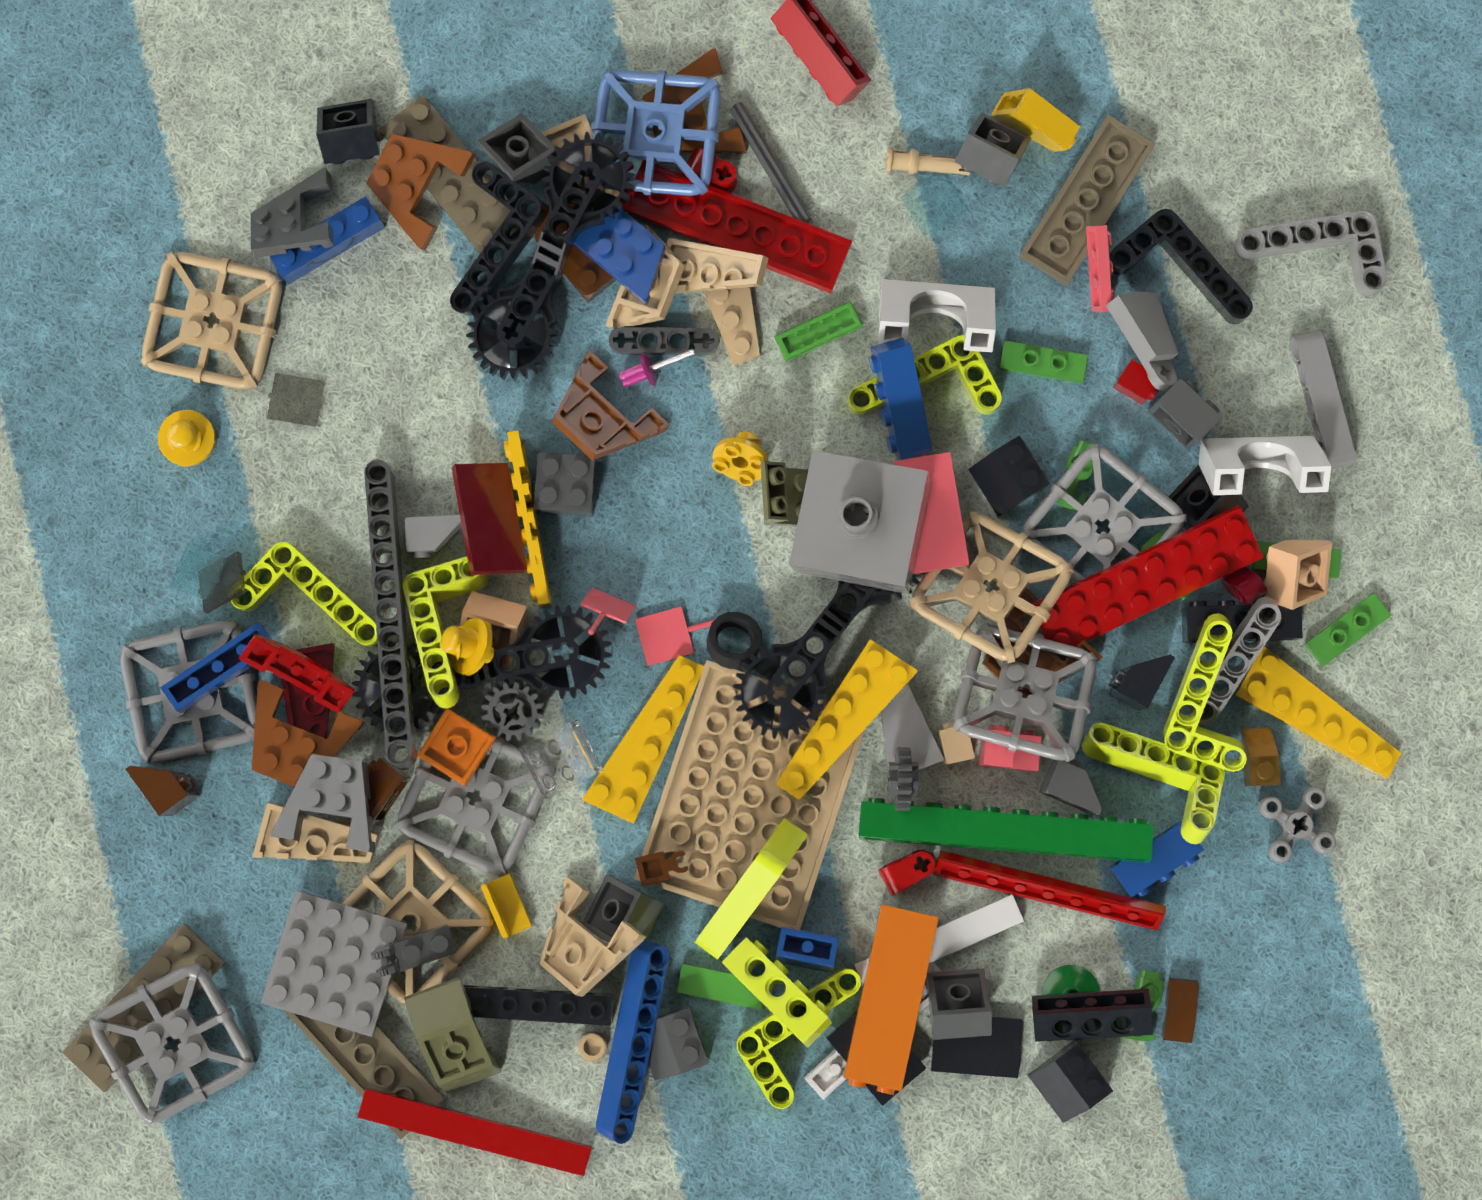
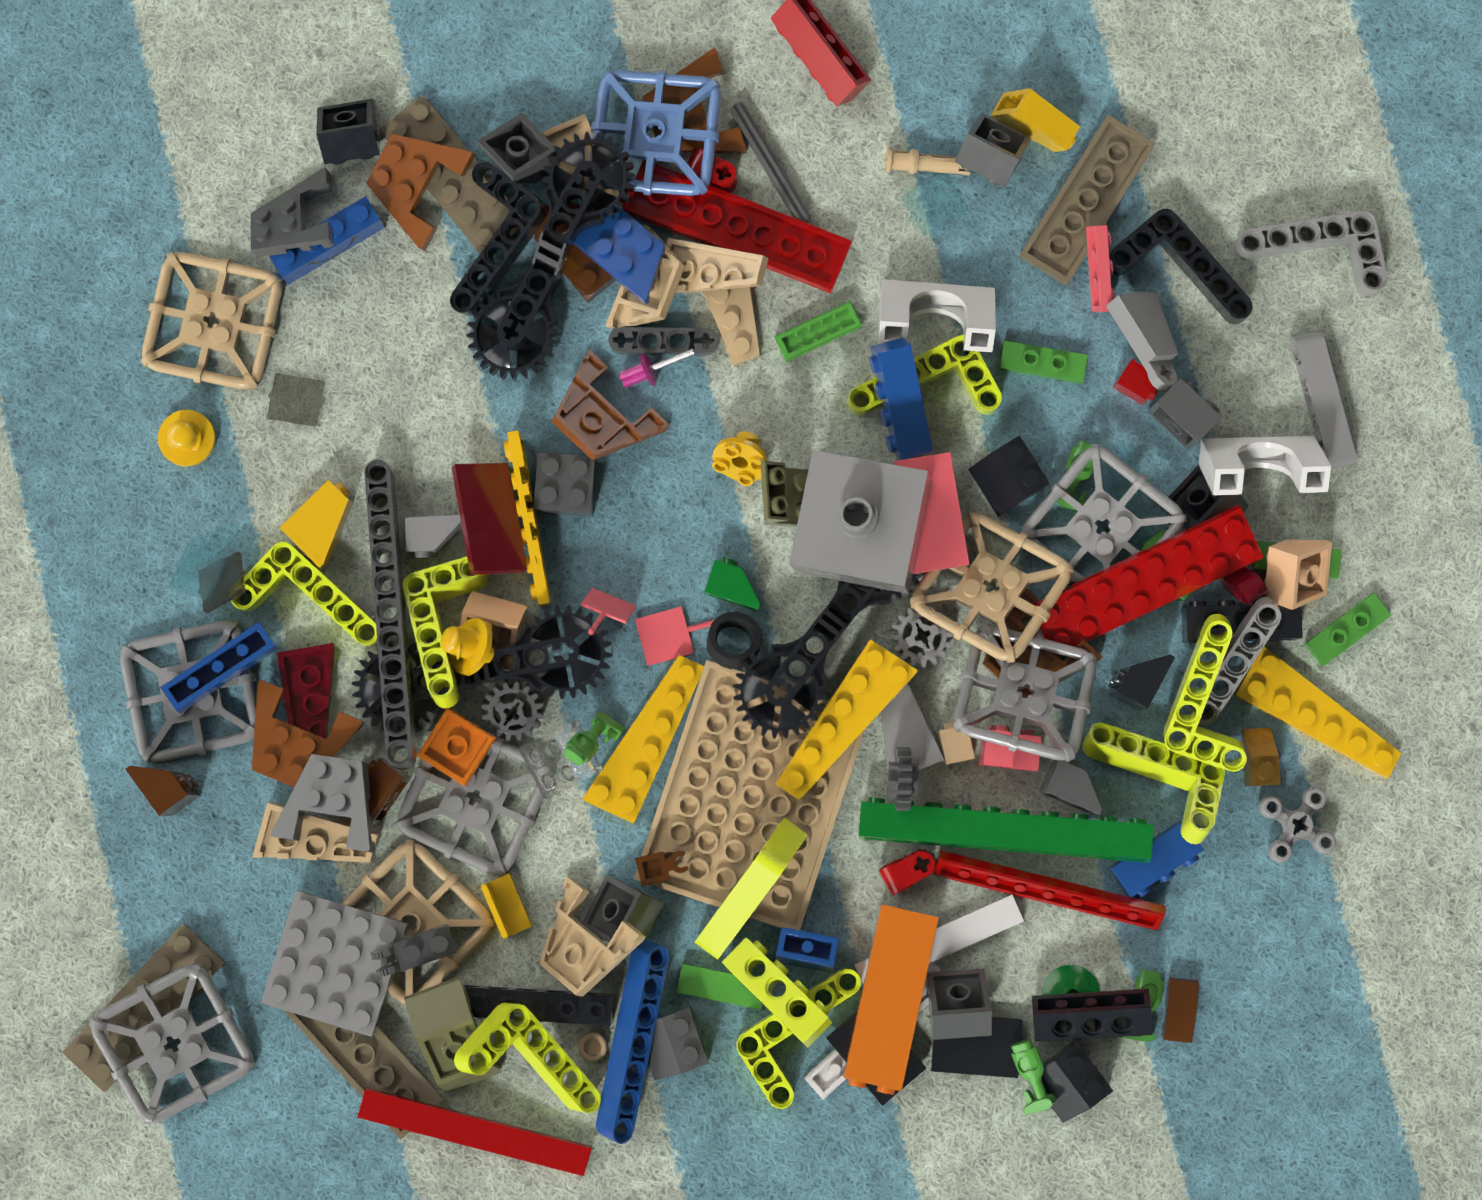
(299, 670): red slope -> none
(320, 522): none -> yellow slope
(534, 1052): none -> neon yellow beam
(585, 743): none -> bright green piece
(731, 585): none -> green slope
(929, 652): none -> light grey gear
(1031, 1068): none -> bright green piece

